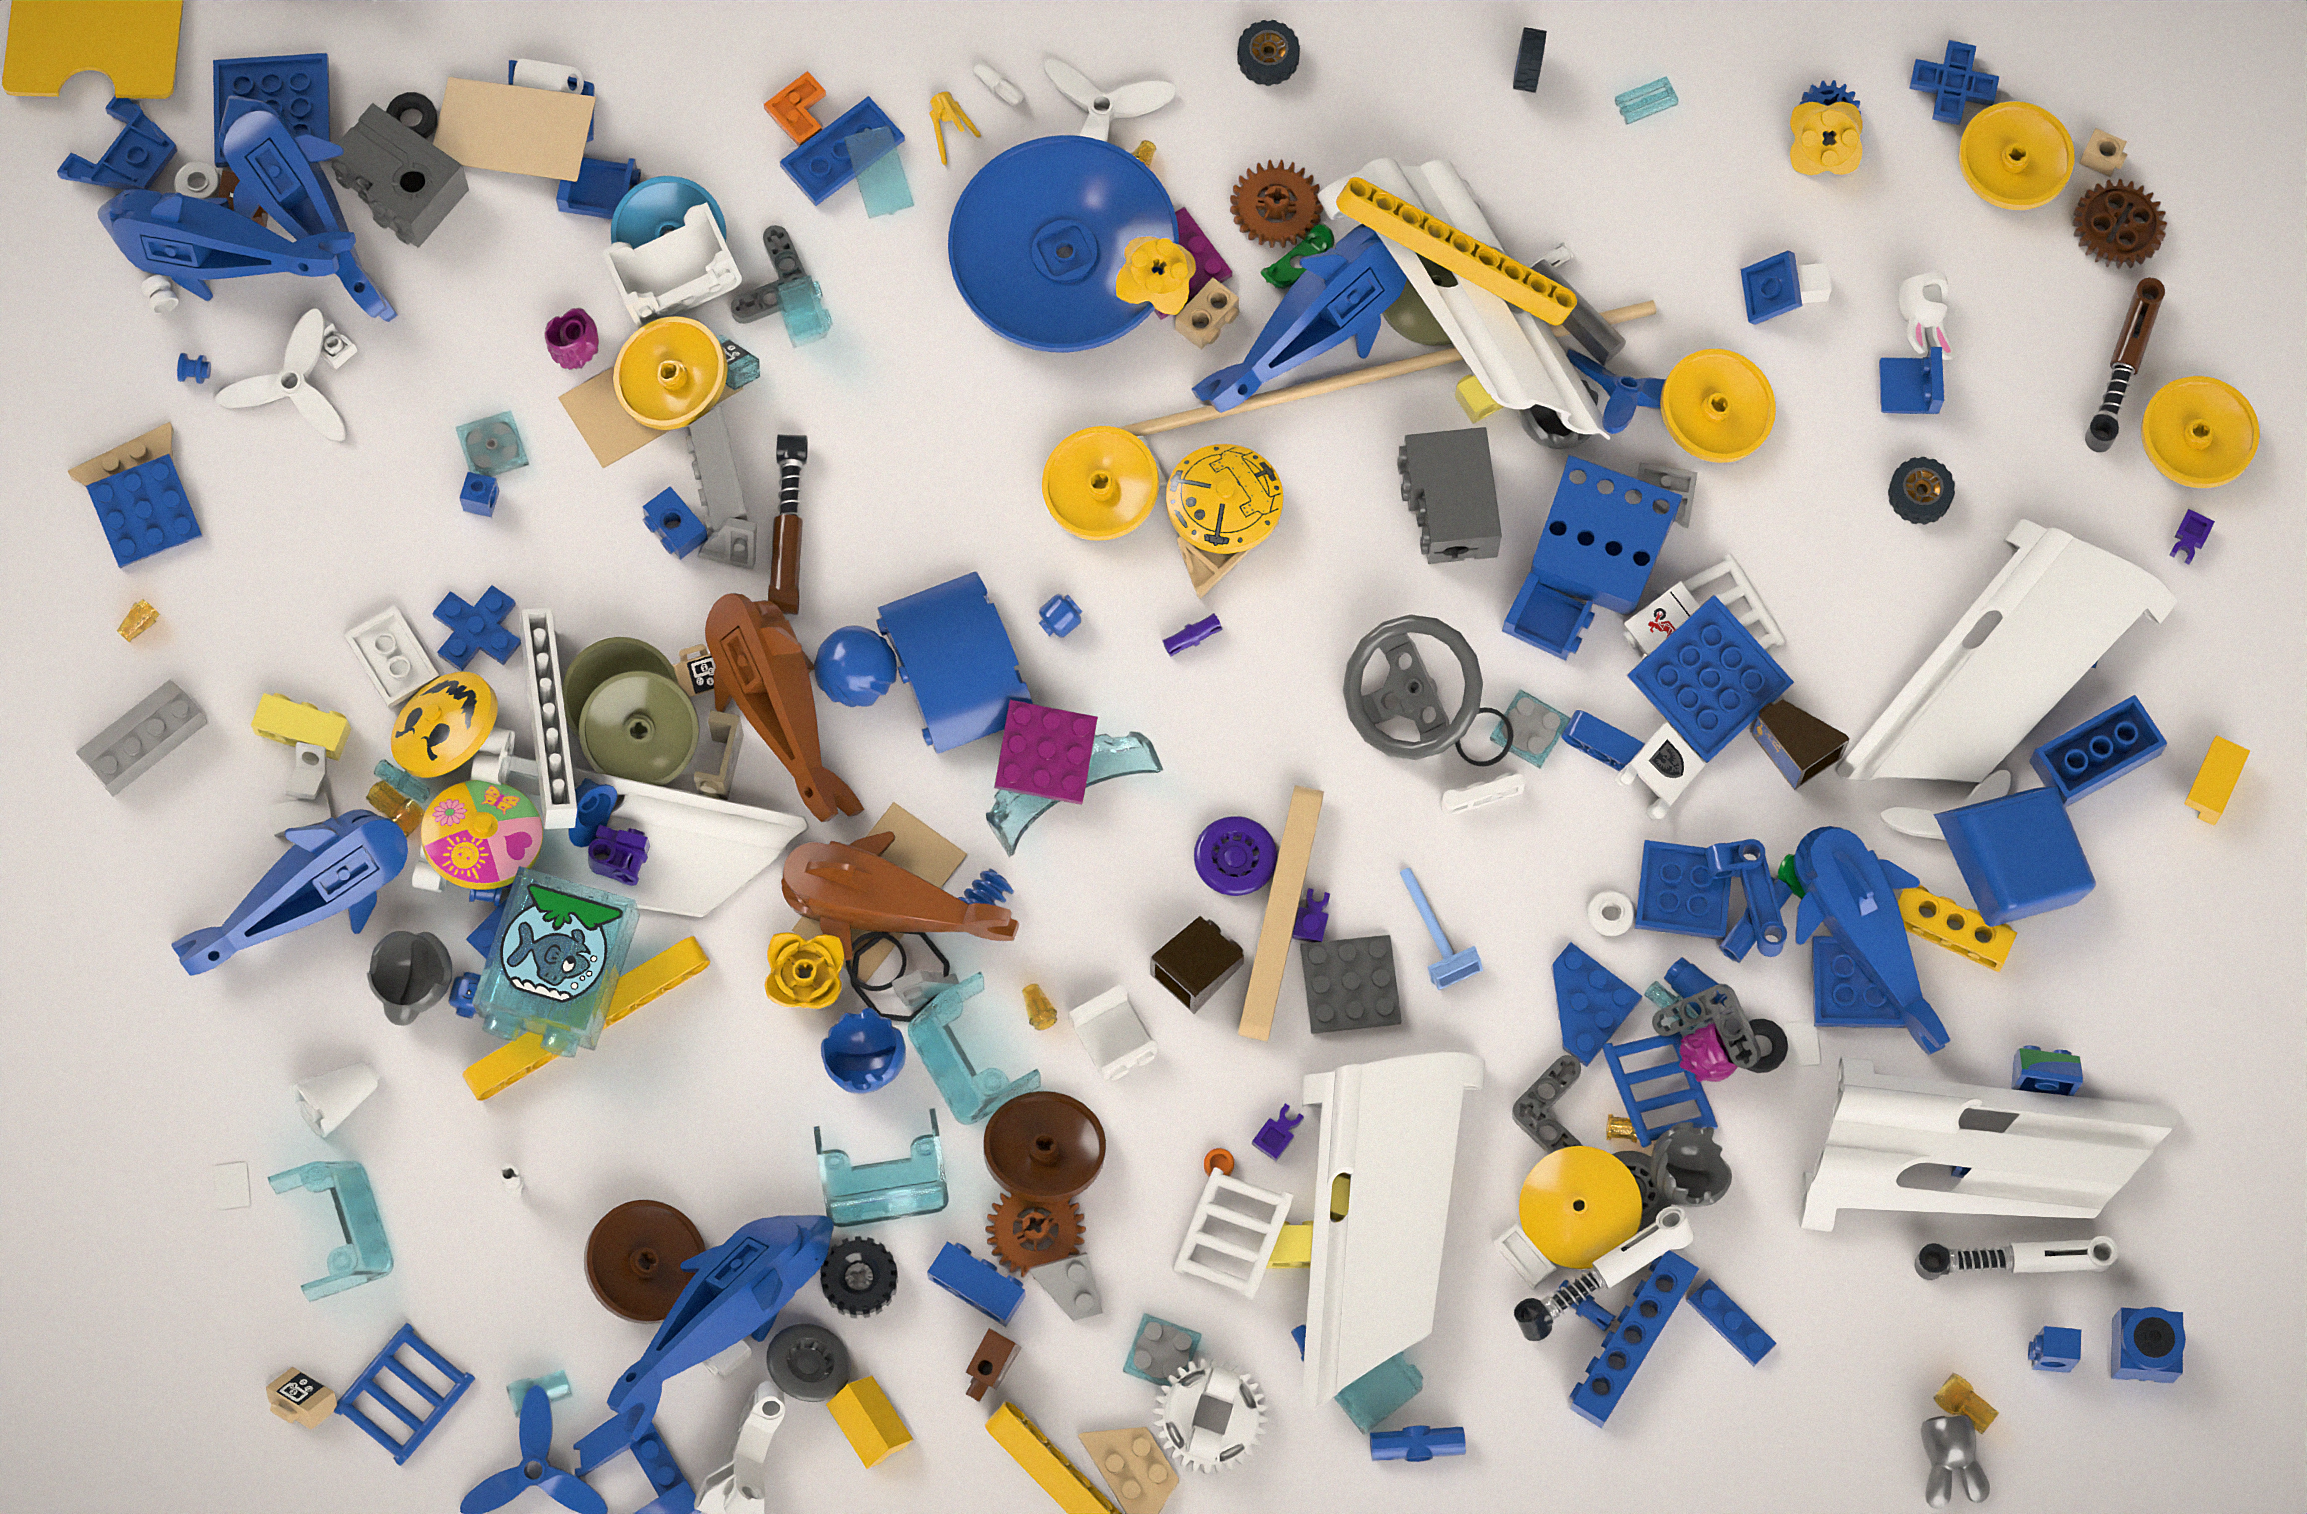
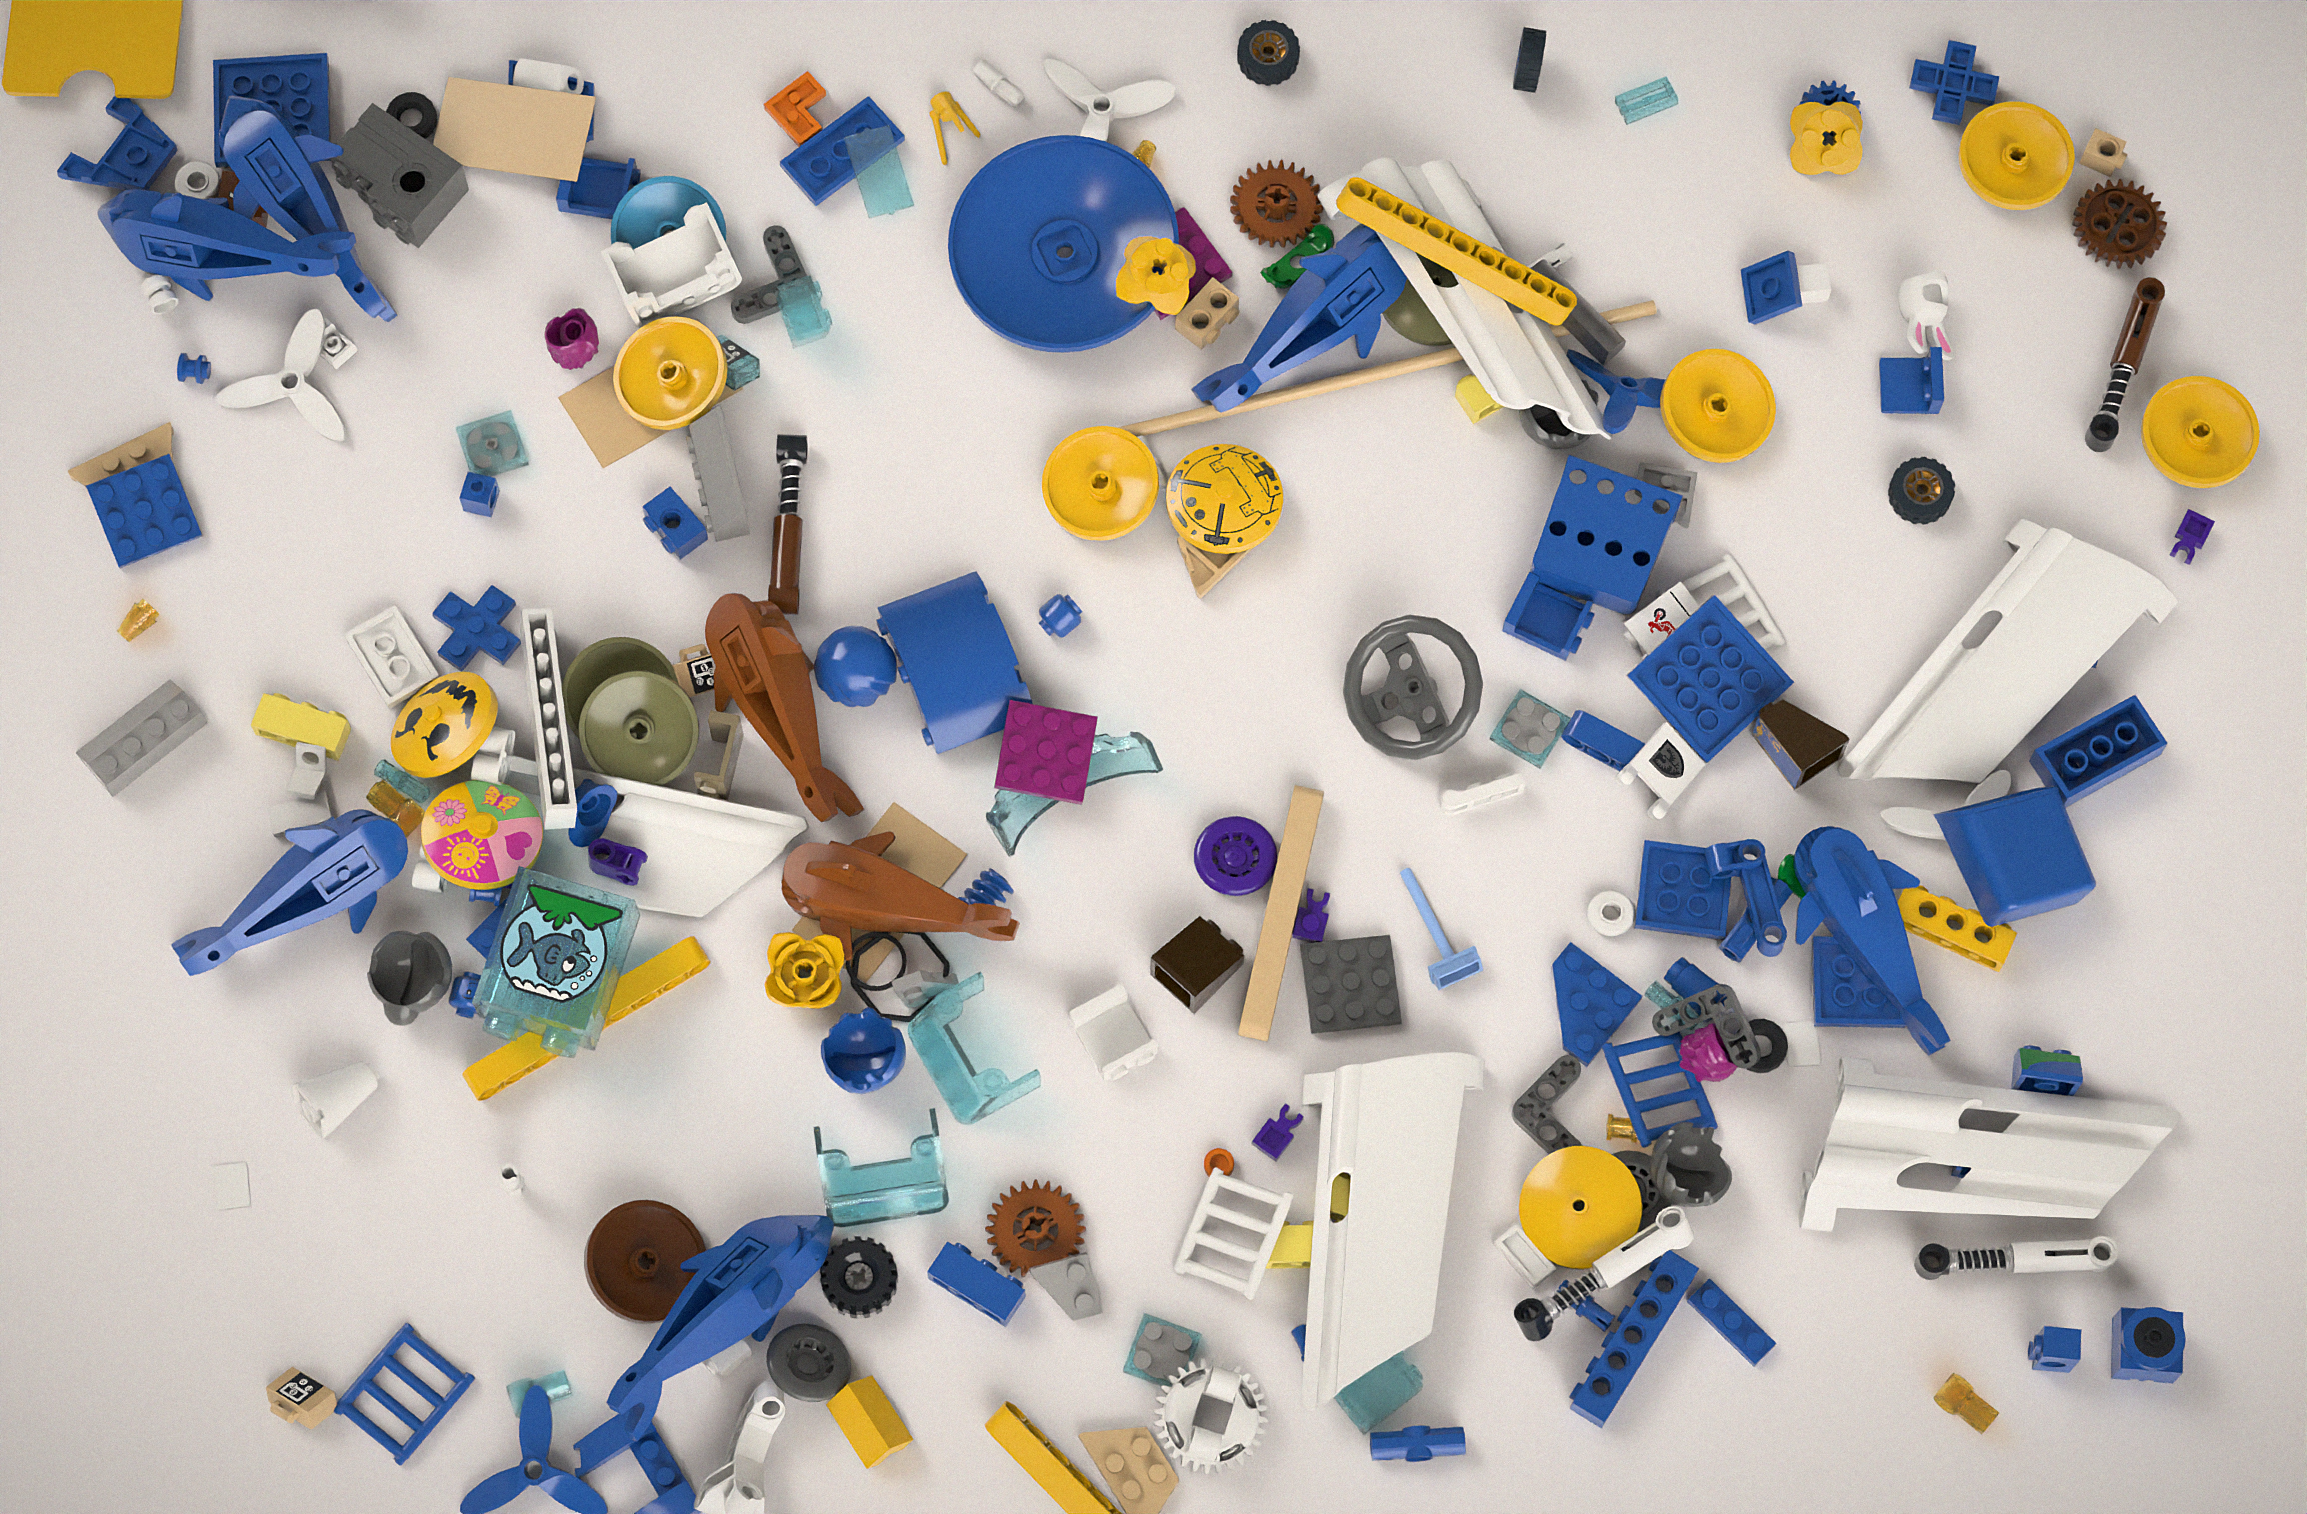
(367, 1247): clear light blue windscreen -> none
(628, 838): dark purple plate -> none
(732, 543): light grey wing -> none
(994, 1350): reddish brown torso -> none
(1039, 1008): clear yellow cone -> none
(1044, 1146): reddish brown dish -> none
(1192, 635): dark purple pin -> none
(1453, 493): dark grey piece -> none
(1506, 749): black piece -> none
(1952, 1445): flat silver piece -> none
(2216, 779): yellow piece -> none

